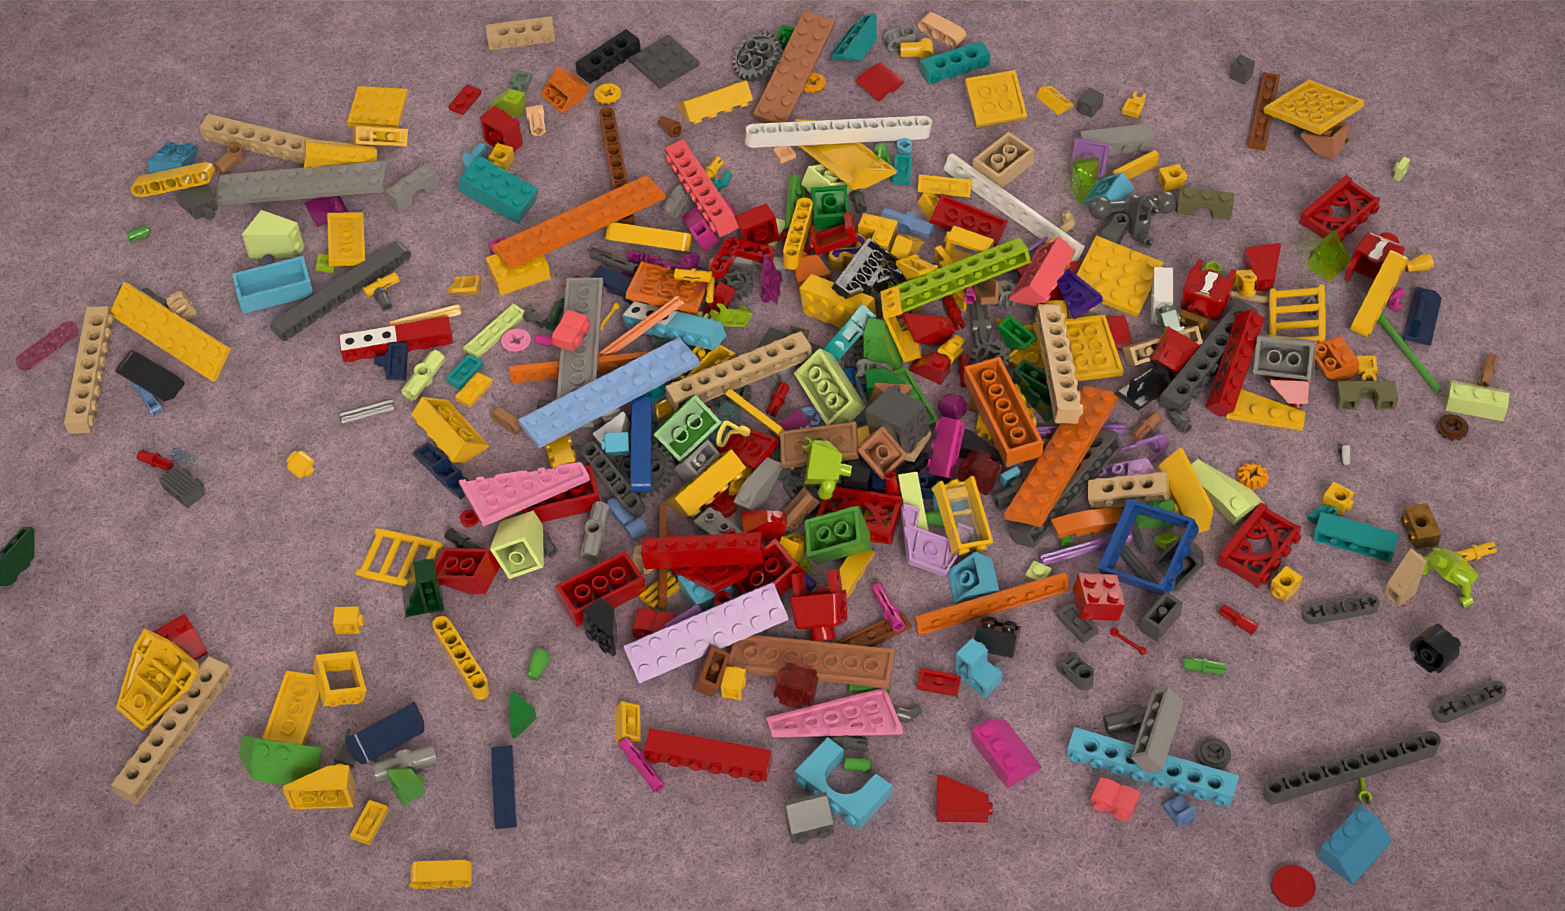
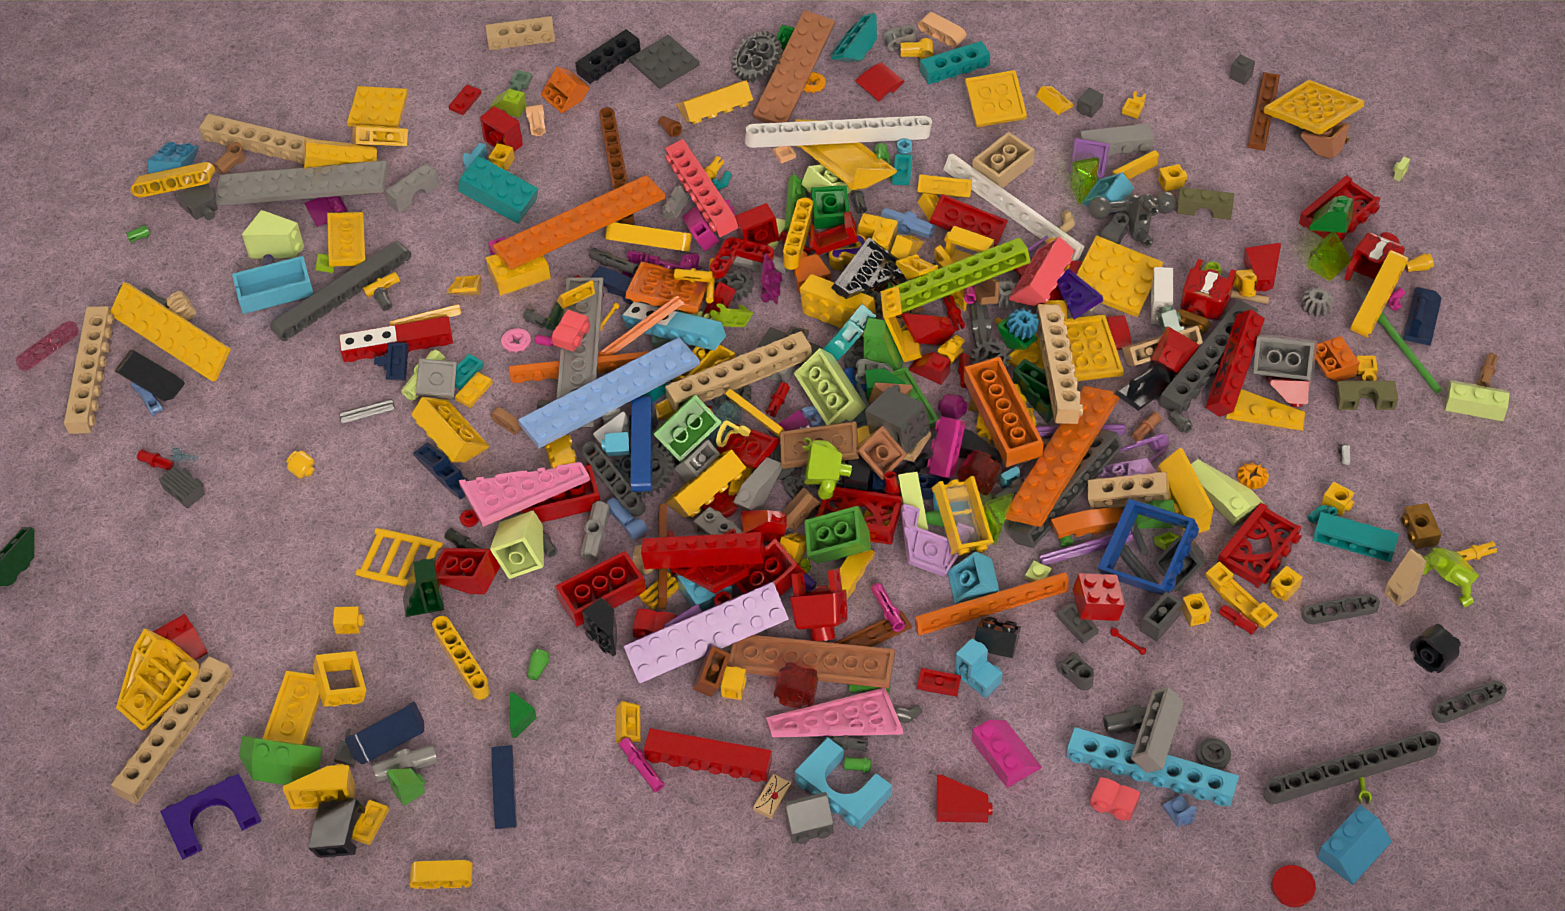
(228, 793): none -> dark purple arch
(334, 828): none -> panel
(436, 378): none -> light grey tile
(494, 331): yellowish green tile -> none
(576, 294): none -> yellow slope
(603, 90): yellow gear -> none
(772, 796): none -> tan tile
(996, 512): none -> clear neon green slope
(1022, 323): none -> dark azure gear
(1199, 615): none -> yellow brick
(1204, 665): bright green axle -> none
(1238, 598): none -> yellow slope
(1320, 307): yellow bar -> none
(1334, 215): none -> green slope
(1449, 421): reddish brown gear -> none

